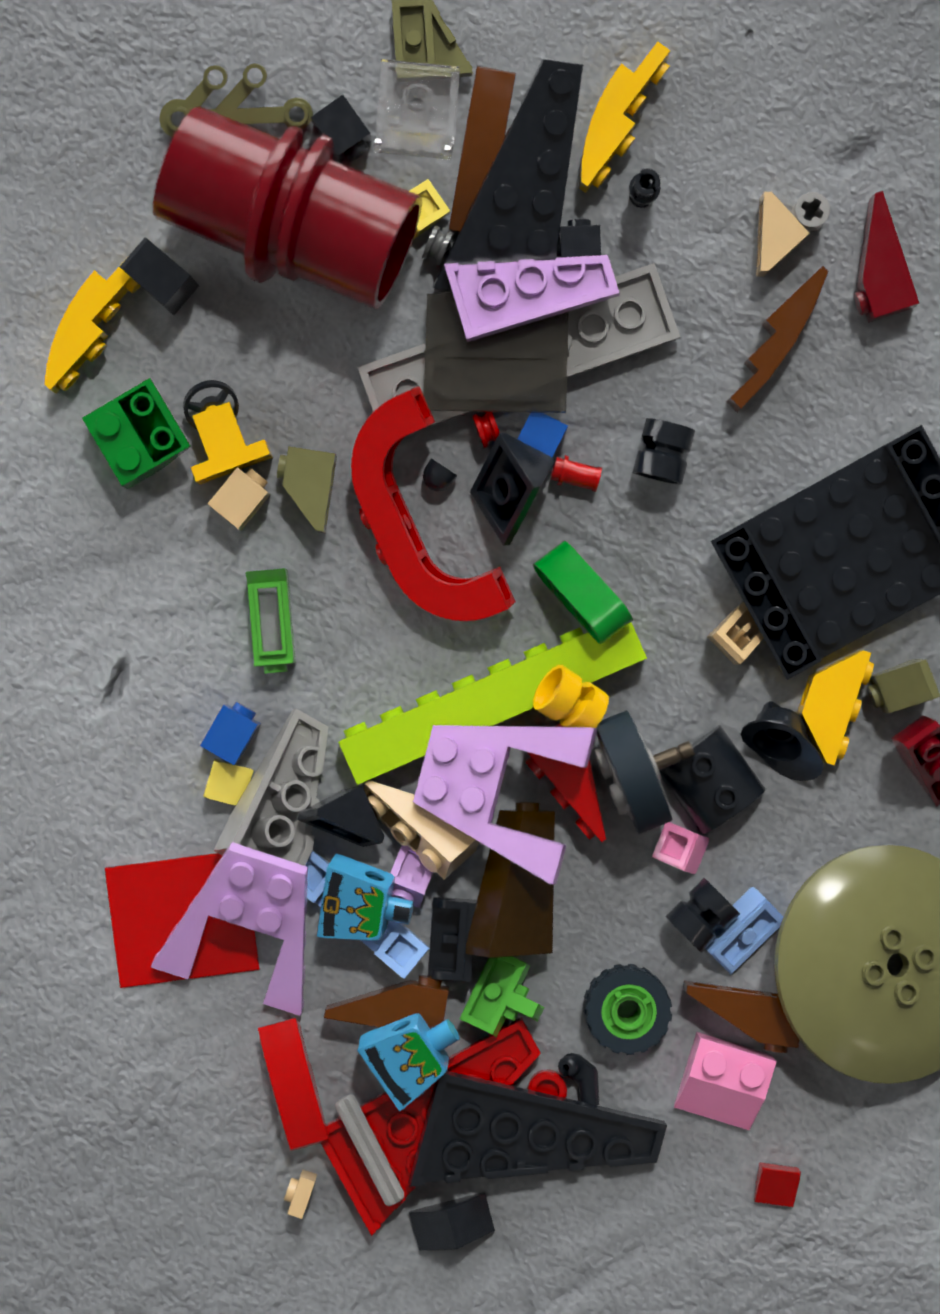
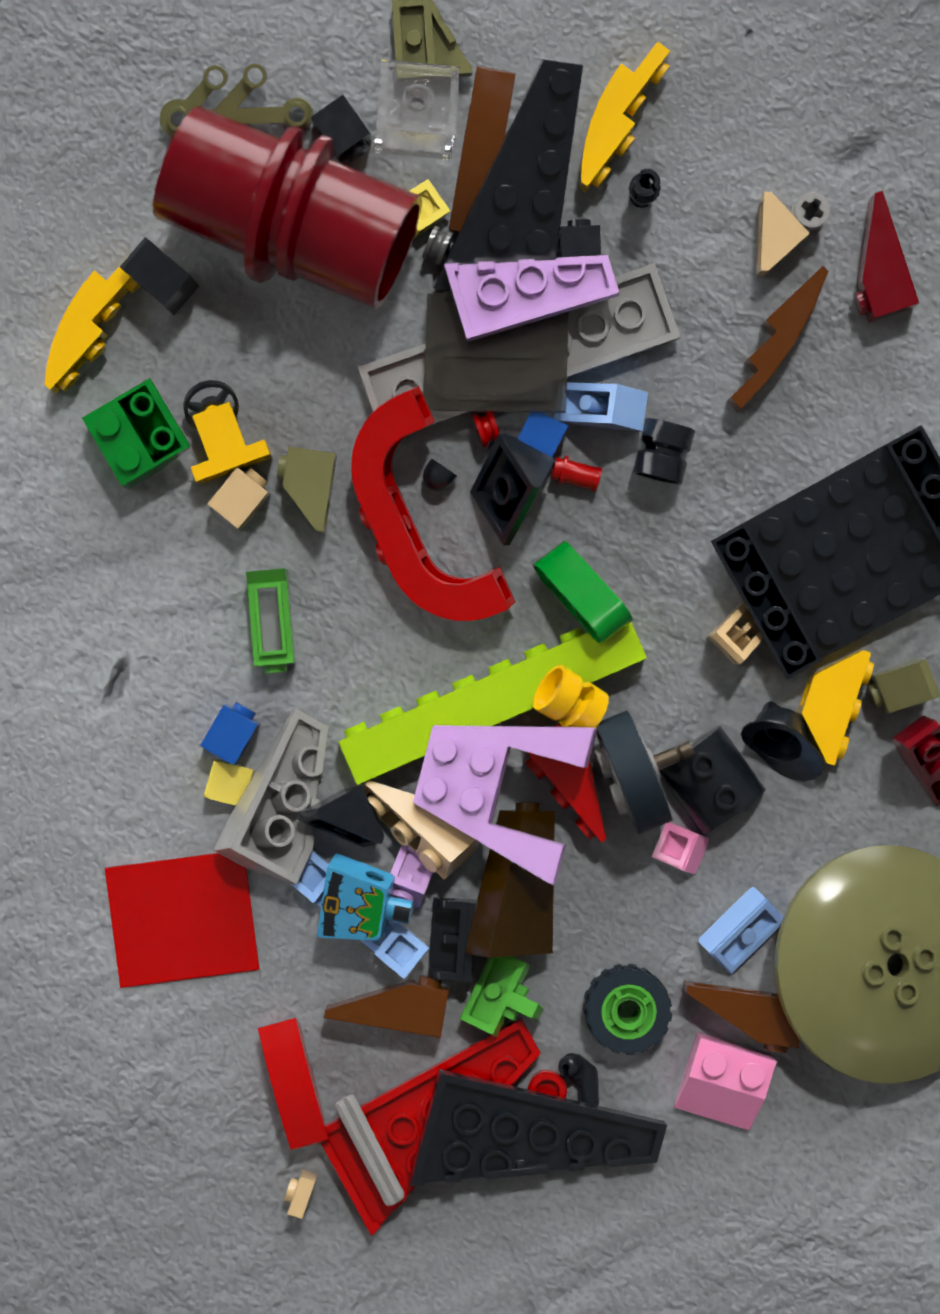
(258, 895): lavender wing -> none
(407, 1056): dark azure torso -> none
(452, 1223): black slope -> none
(604, 406): none -> light blue slope
(692, 925): black wheel -> none
(777, 1184): red slope -> none

